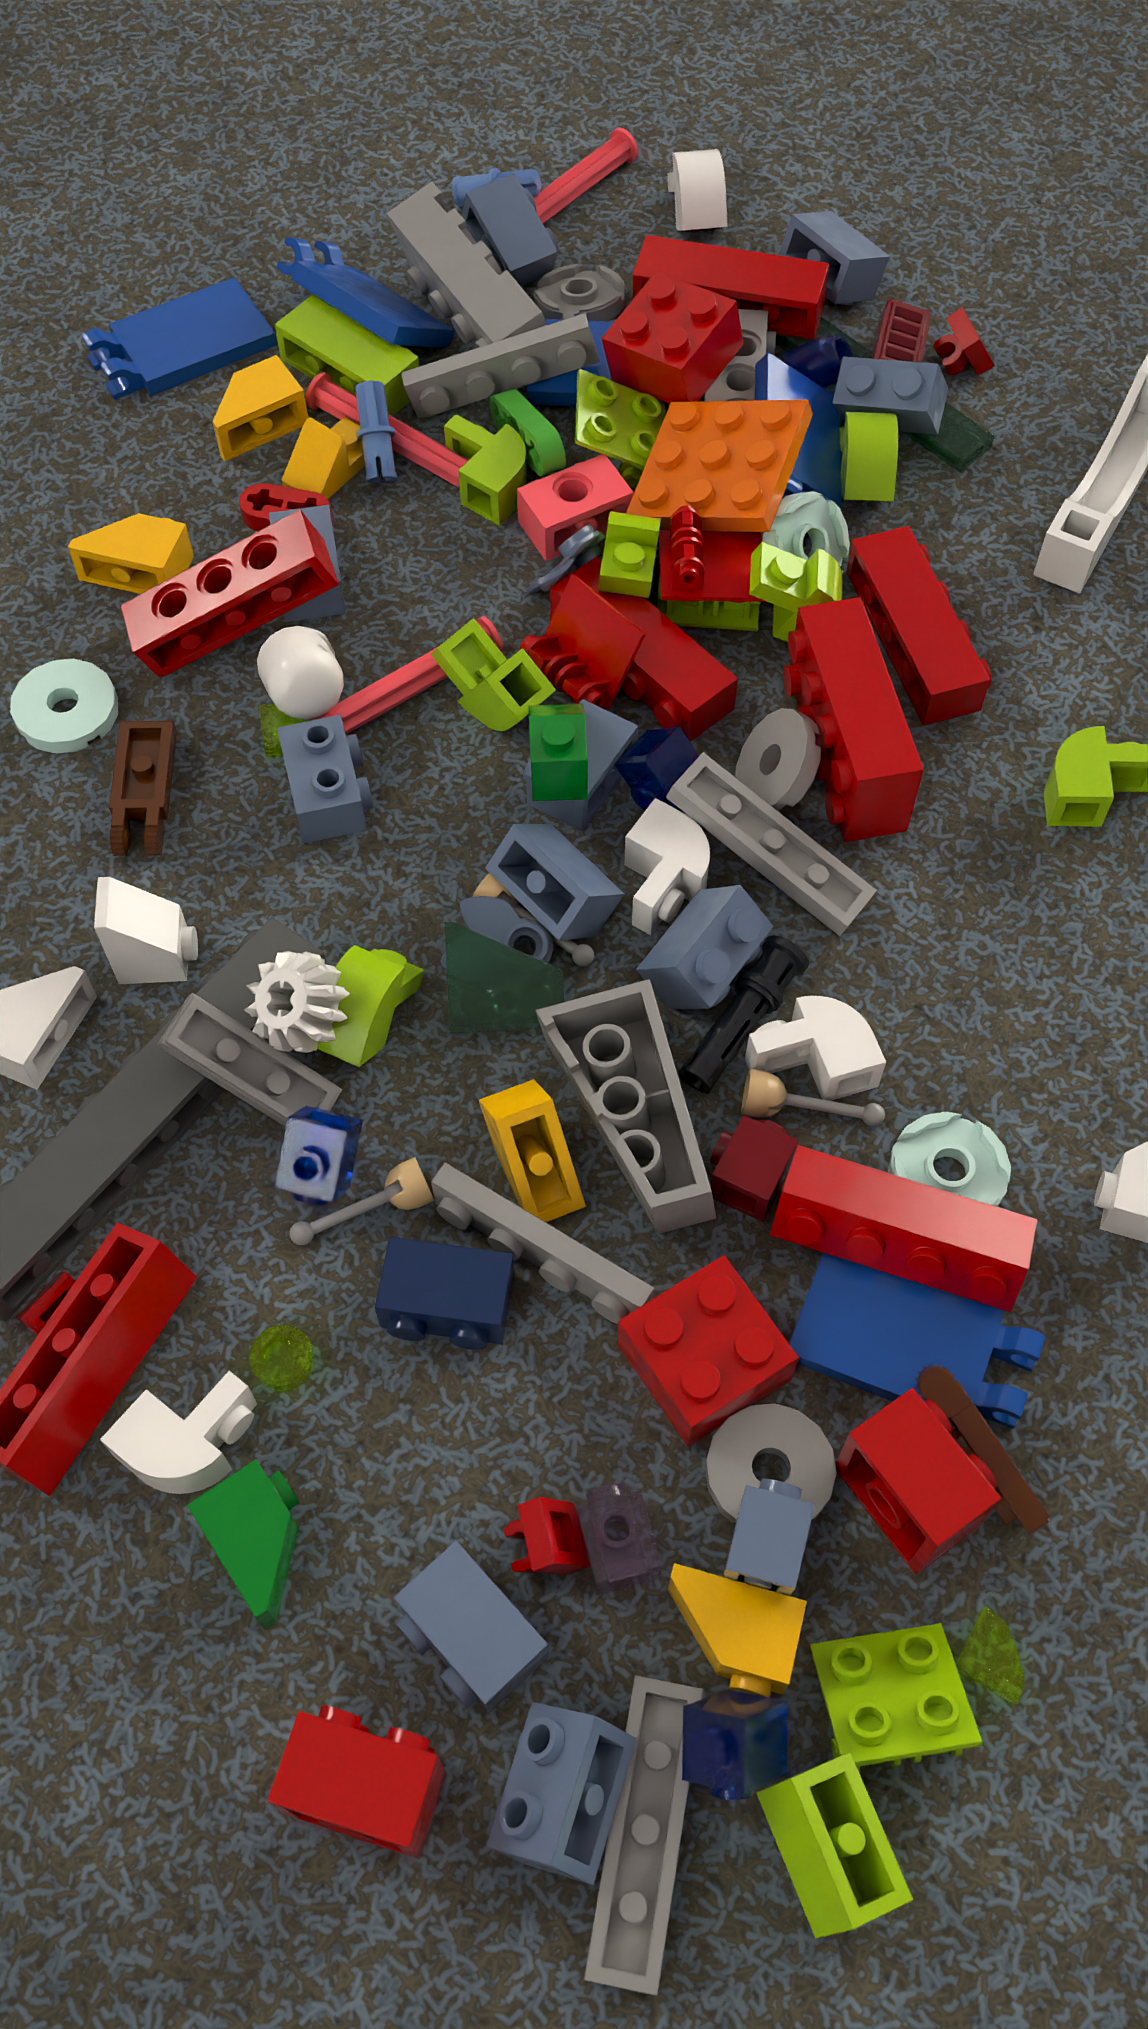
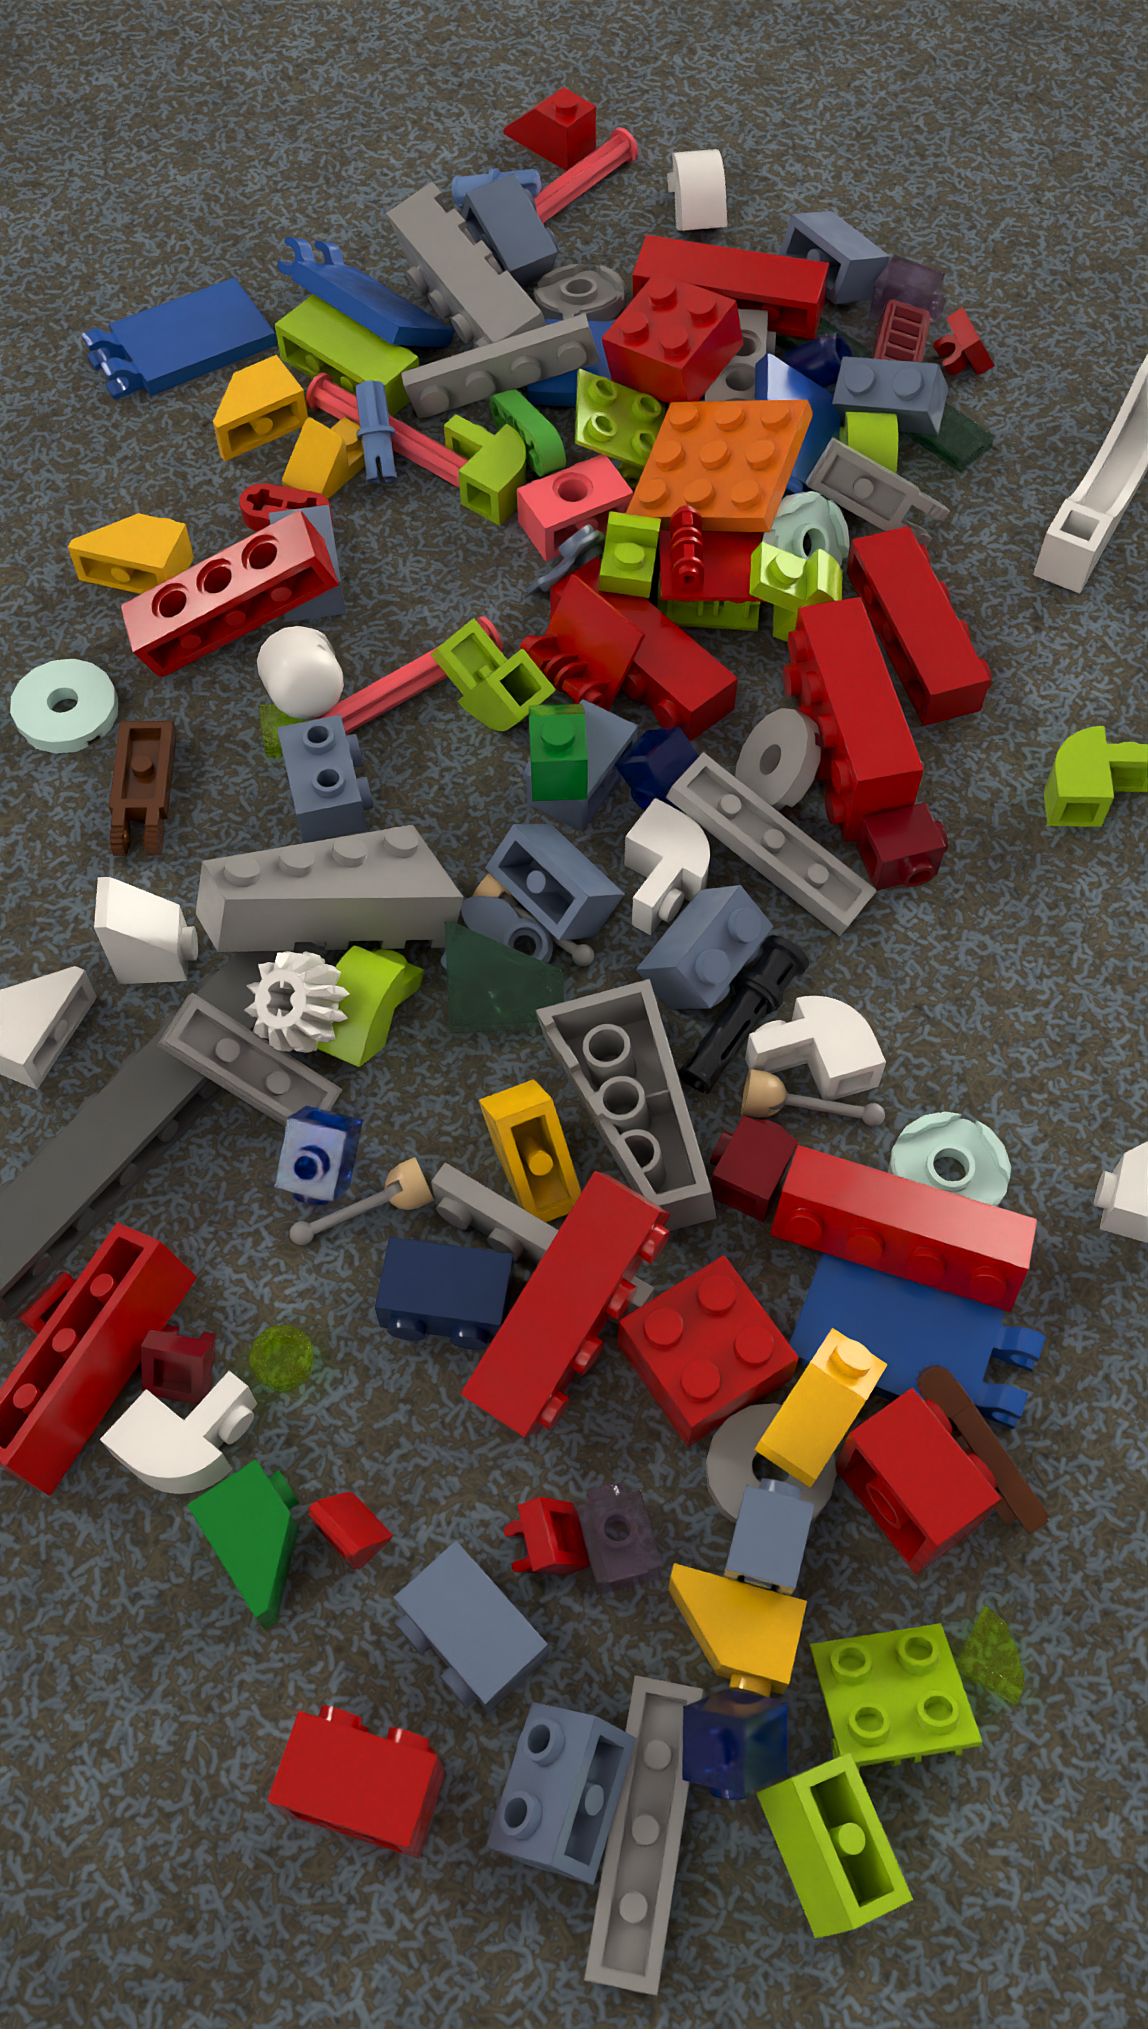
(177, 1364): none -> dark red tile
(329, 894): none -> light grey wedge
(349, 1527): none -> red slope
(557, 128): none -> red slope
(567, 1305): none -> red brick
(821, 1407): none -> yellow slope
(871, 490): none -> light grey hinge
(902, 846): none -> dark red brick
(909, 284): none -> clear purple brick

